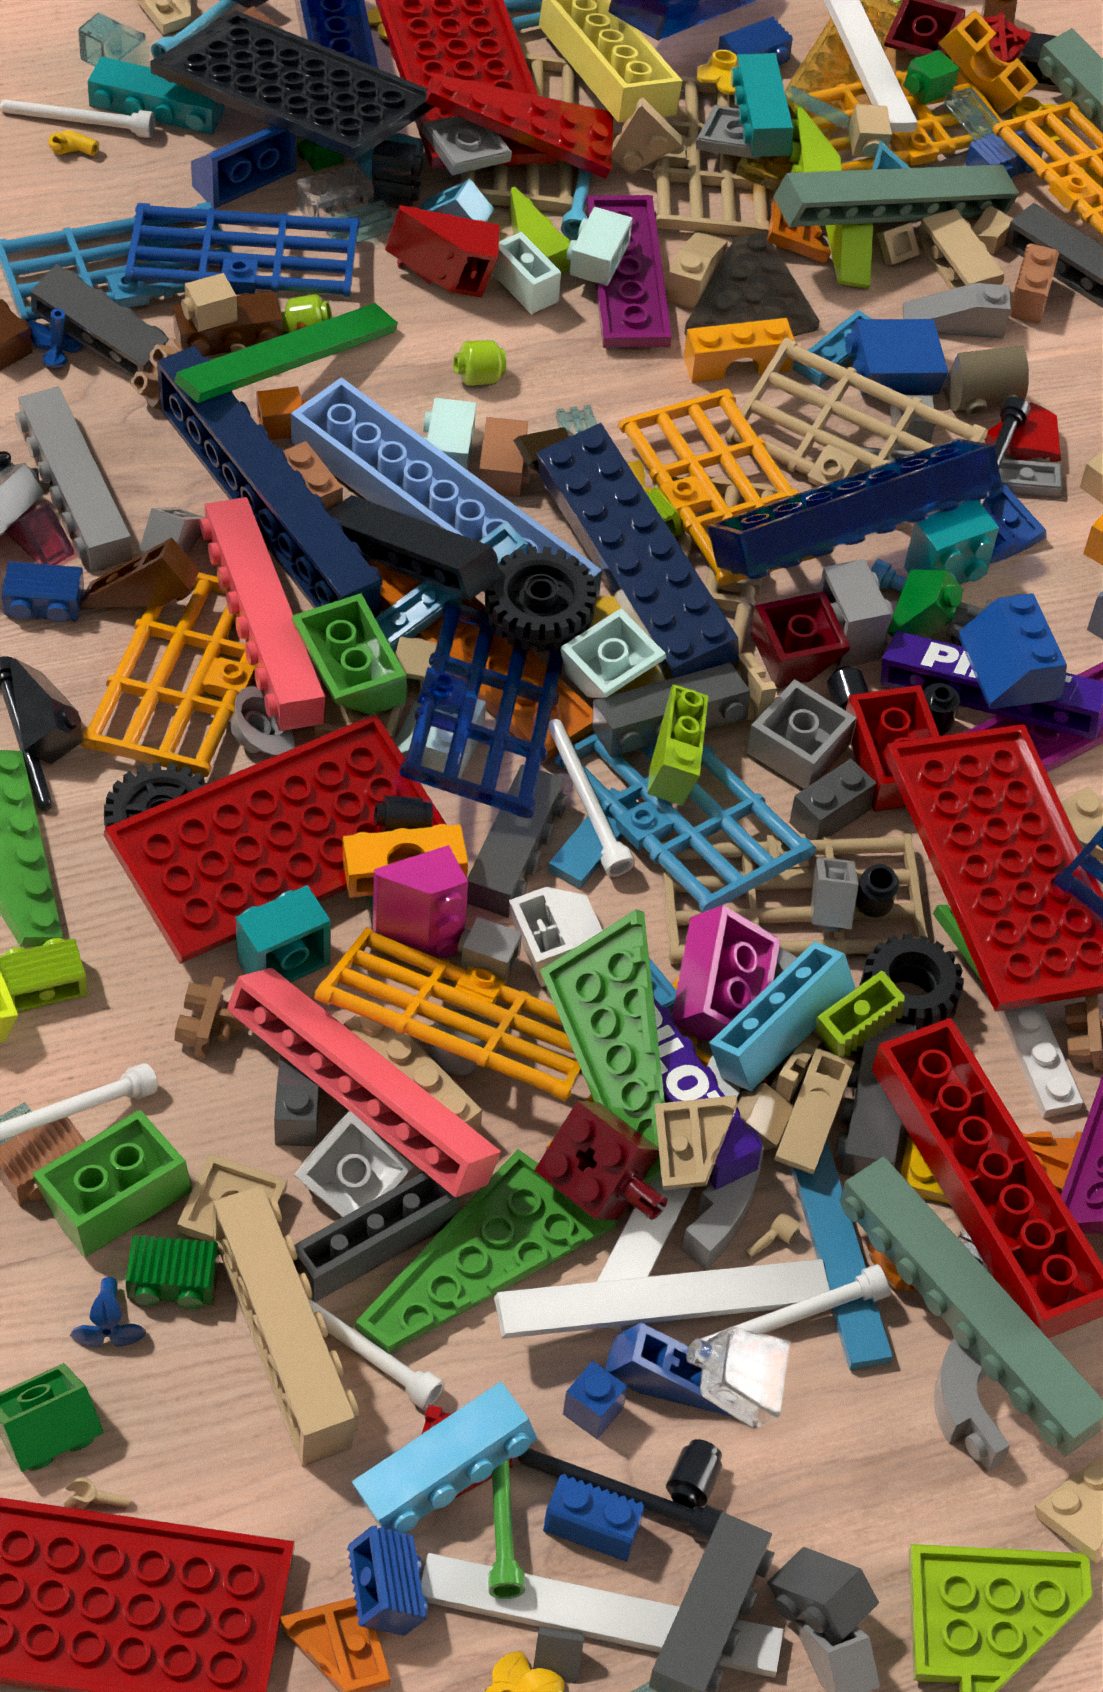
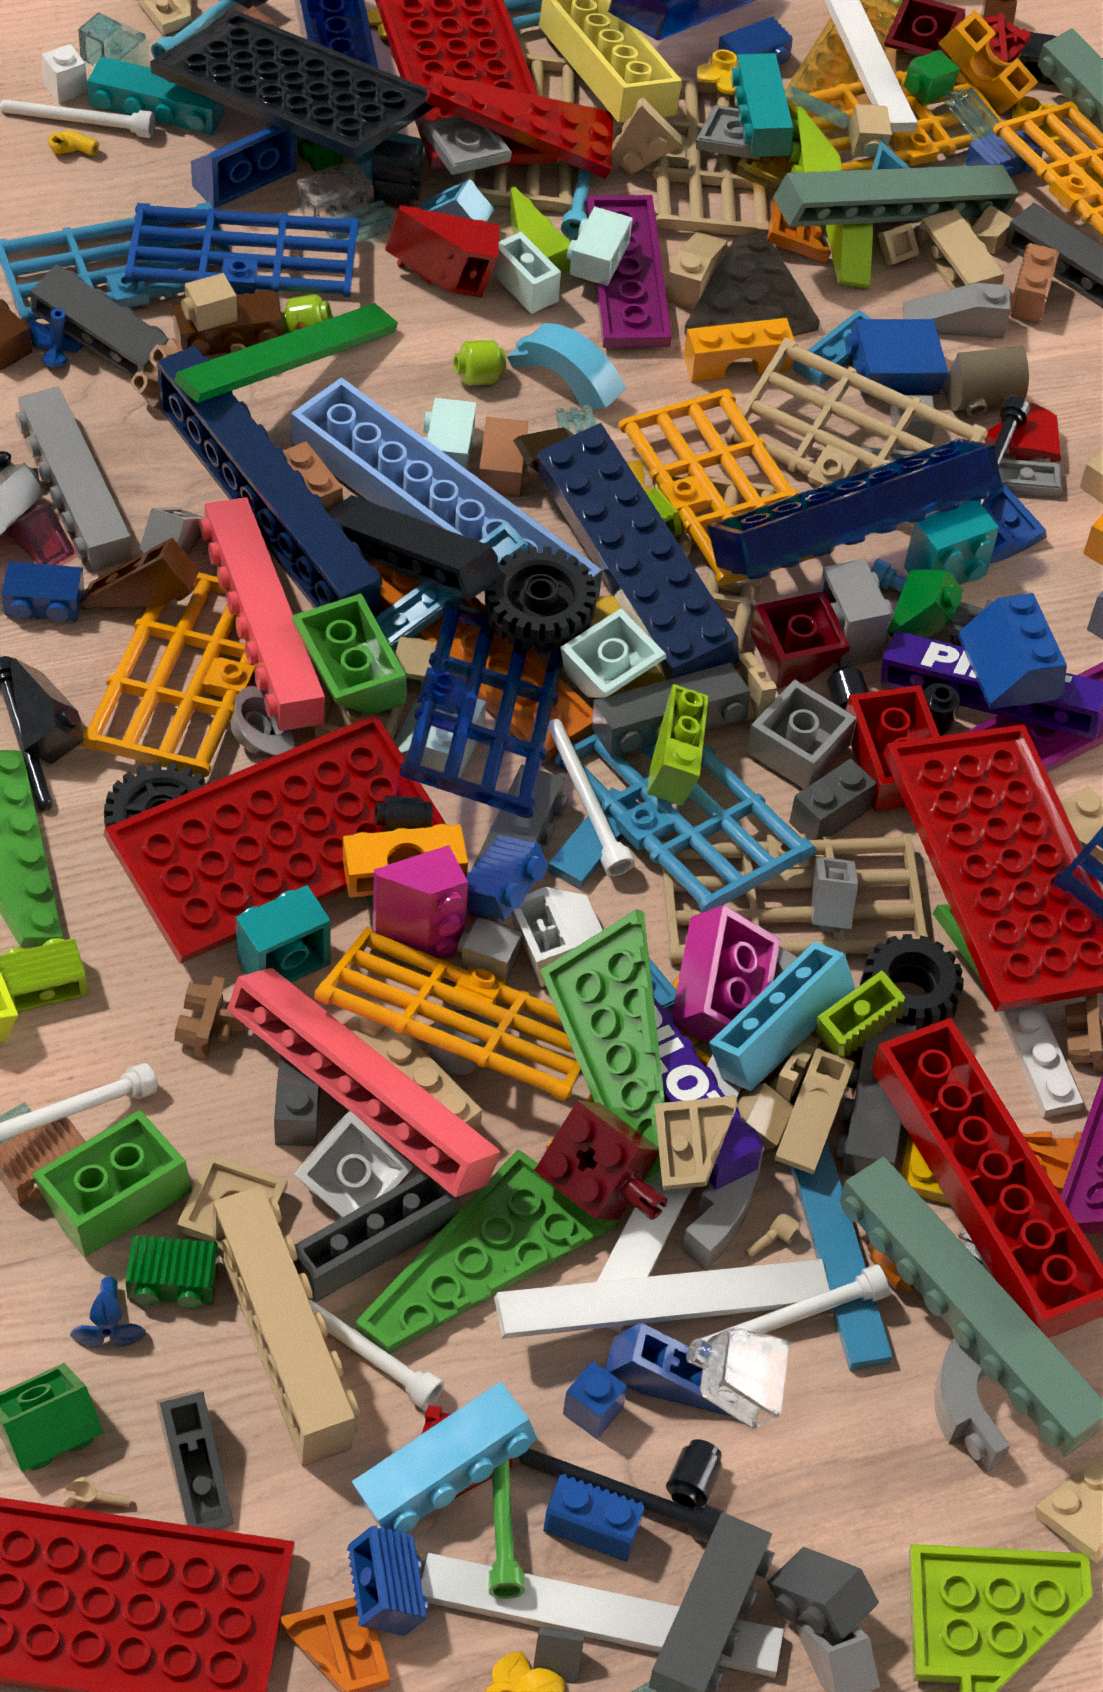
(64, 73): none -> white brick
(195, 1460): none -> dark grey slope
(275, 410): orange brick -> none
(504, 876): none -> blue brick
(574, 359): none -> medium azure arch
(877, 891): black brick -> none

